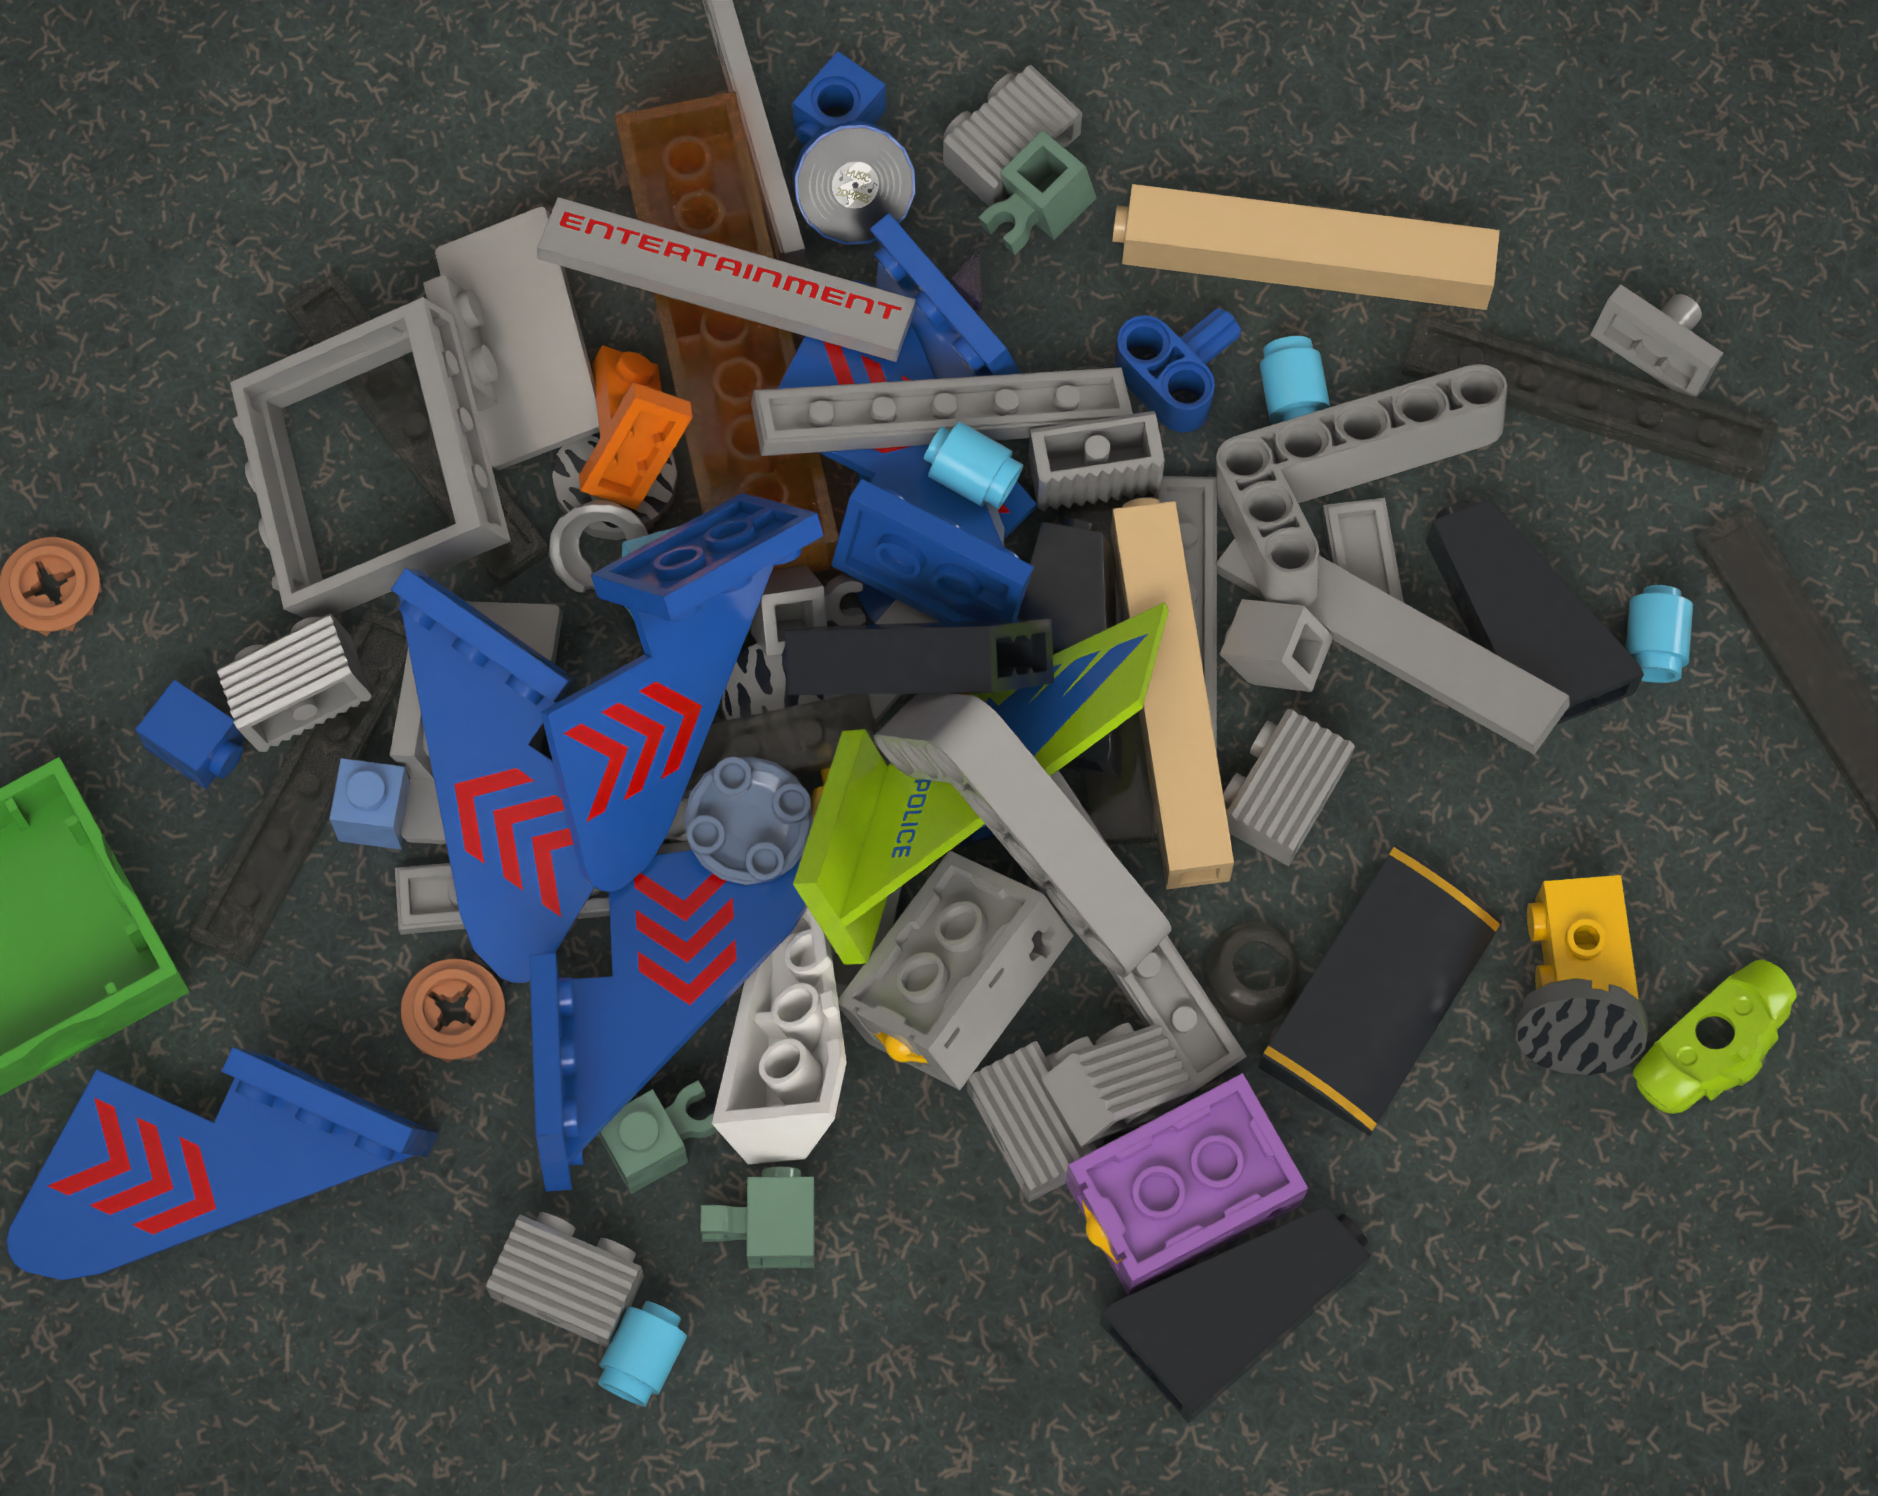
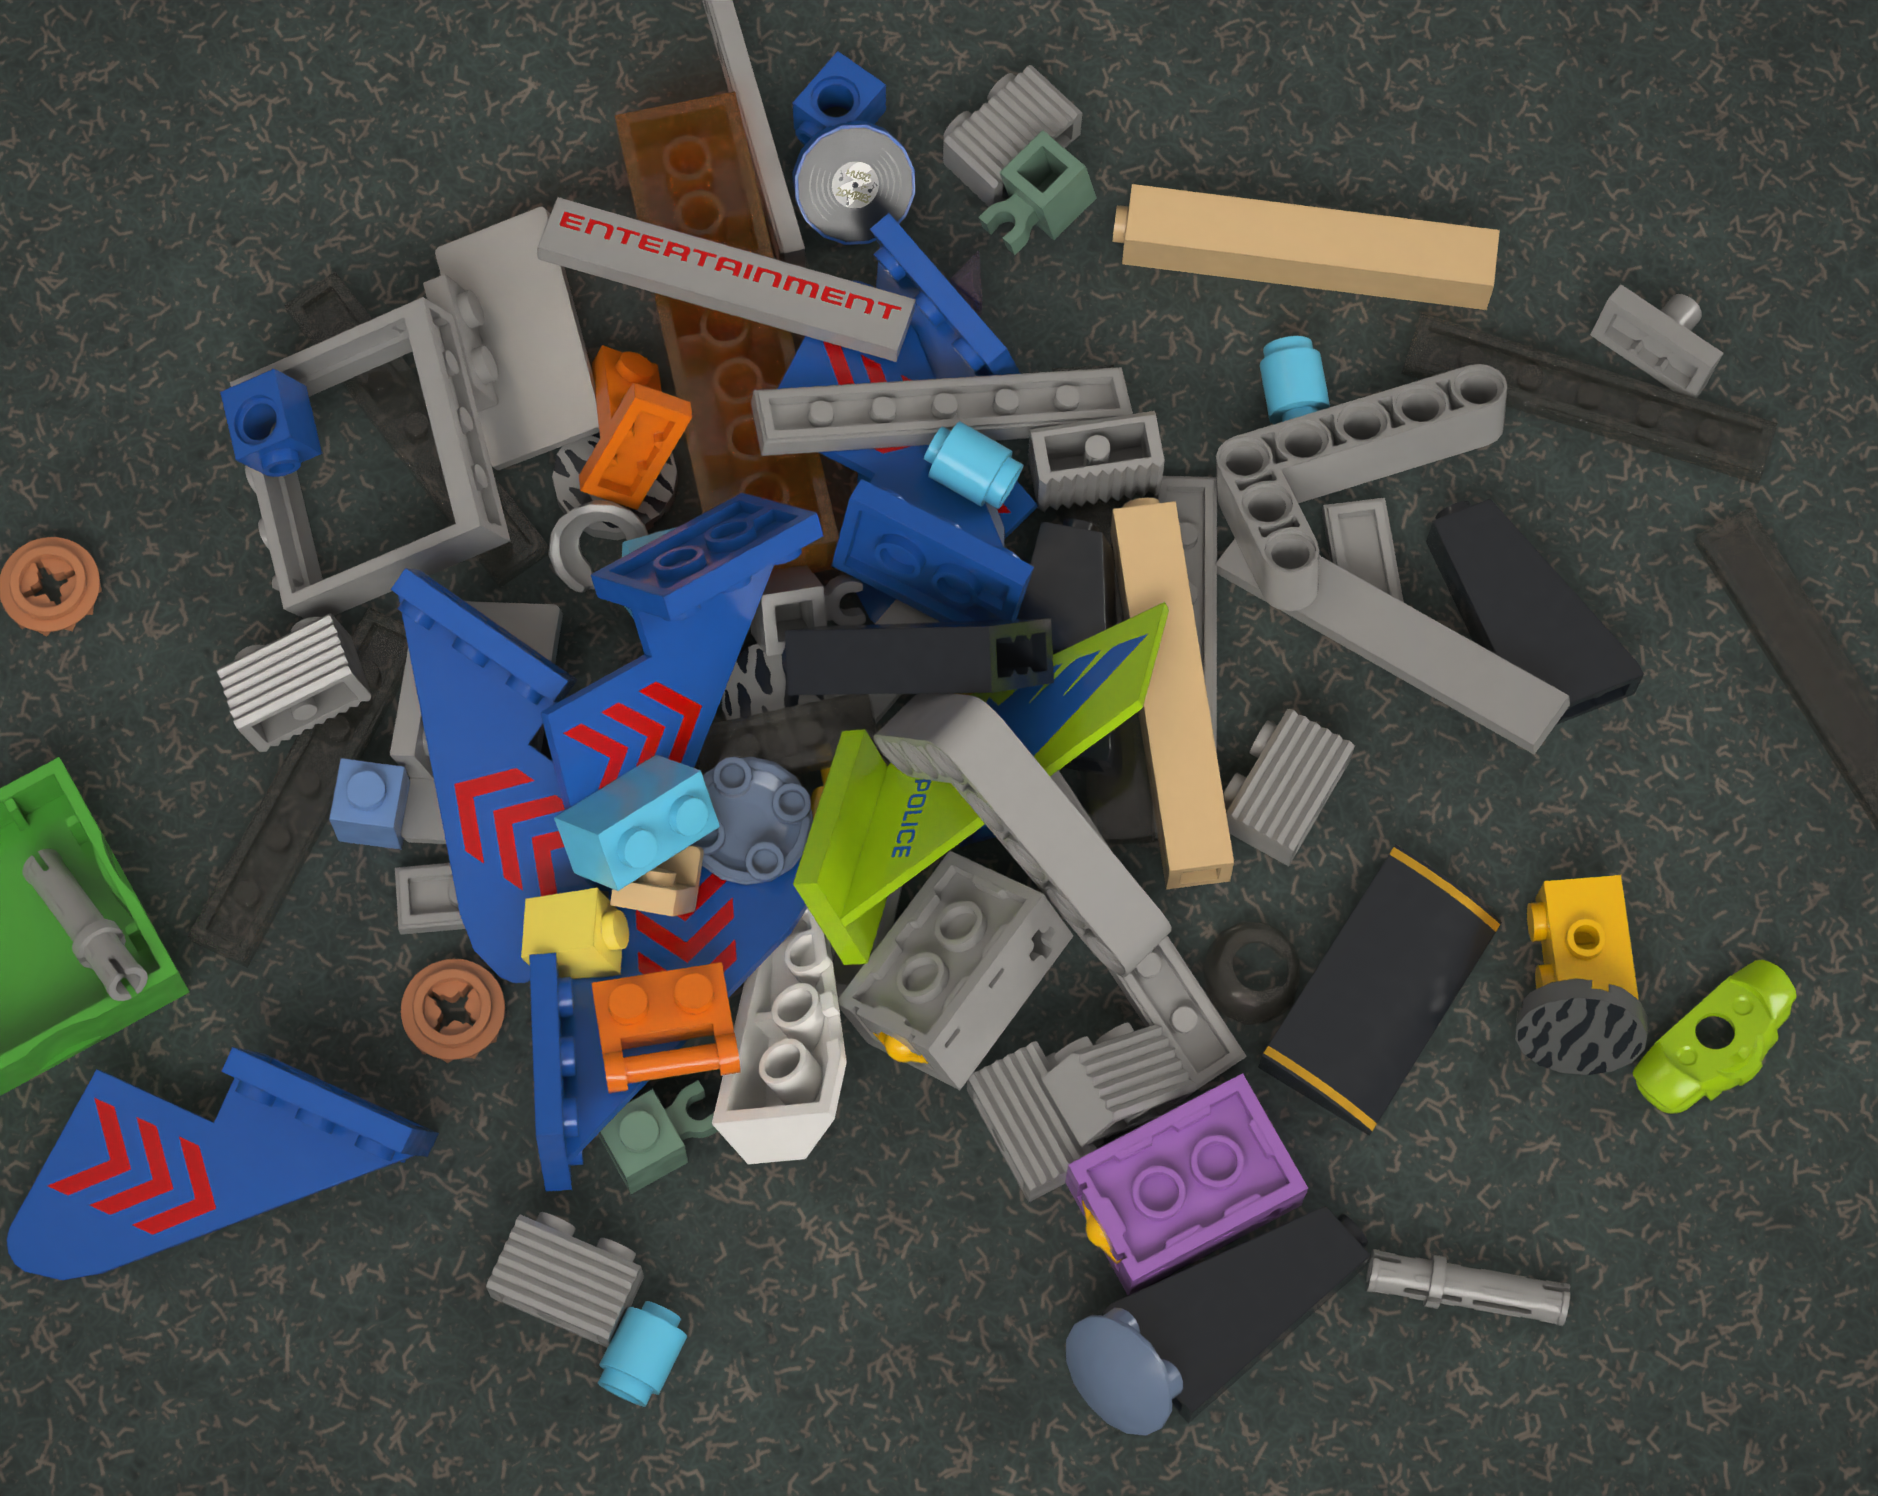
(96, 940): none -> light grey pin
(191, 735): blue brick -> none
(255, 408): none -> blue brick
(579, 929): none -> light yellow brick
(637, 822): none -> medium azure brick
(665, 1010): none -> orange plate
(666, 889): none -> tan bracket
(774, 1223): sand green brick -> none
(1121, 1373): none -> sand blue dish
(1177, 367): blue beam -> none
(1276, 645): light grey brick -> none
(1455, 1285): none -> light grey pin
(1660, 632): medium azure brick -> none

